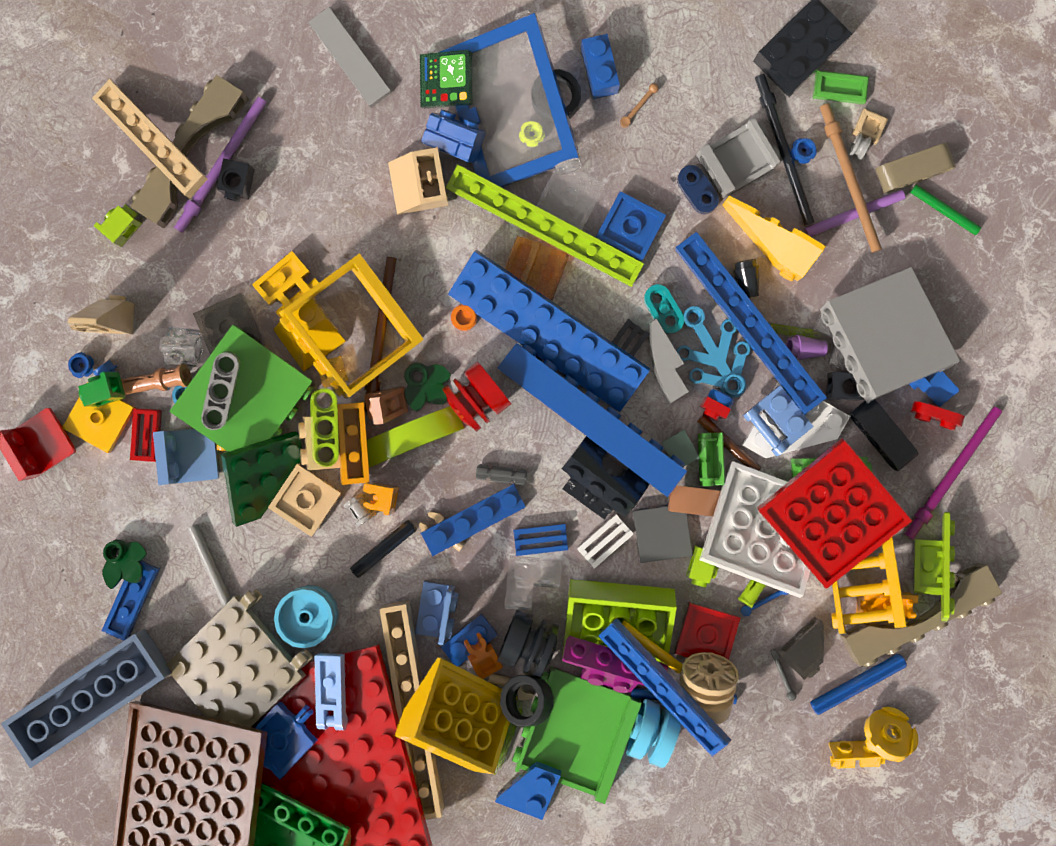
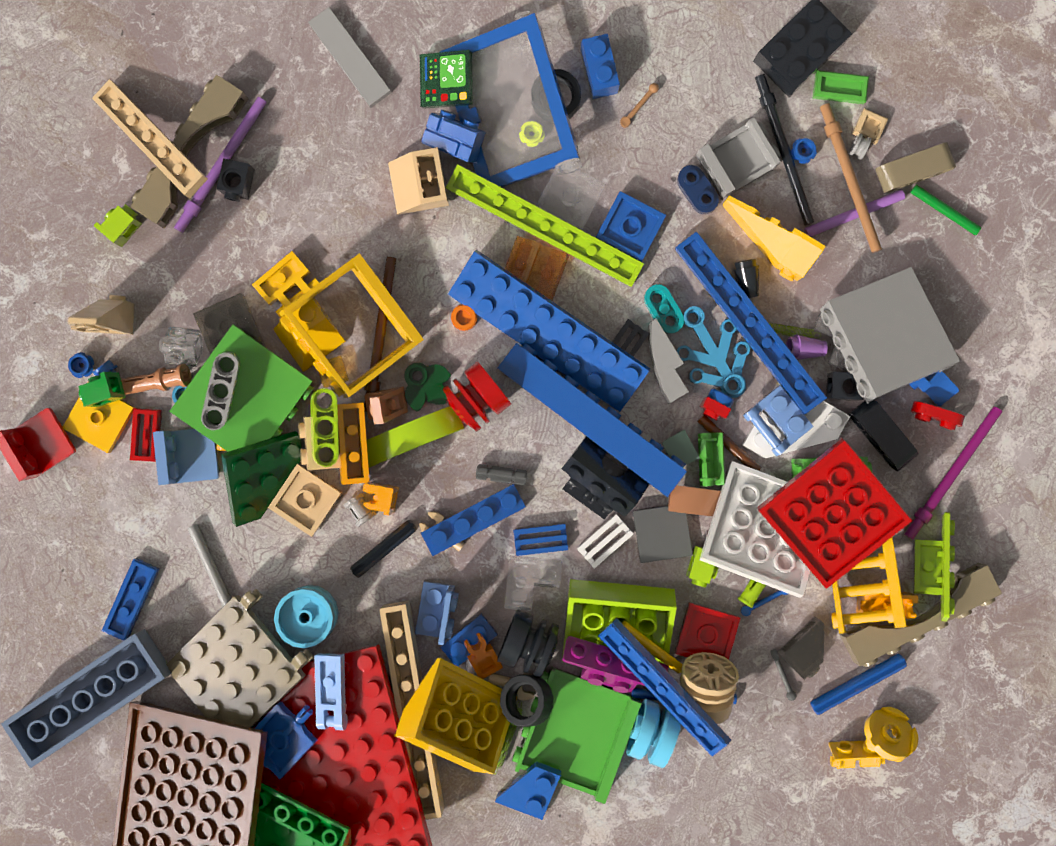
(125, 565): dark green plate -> none

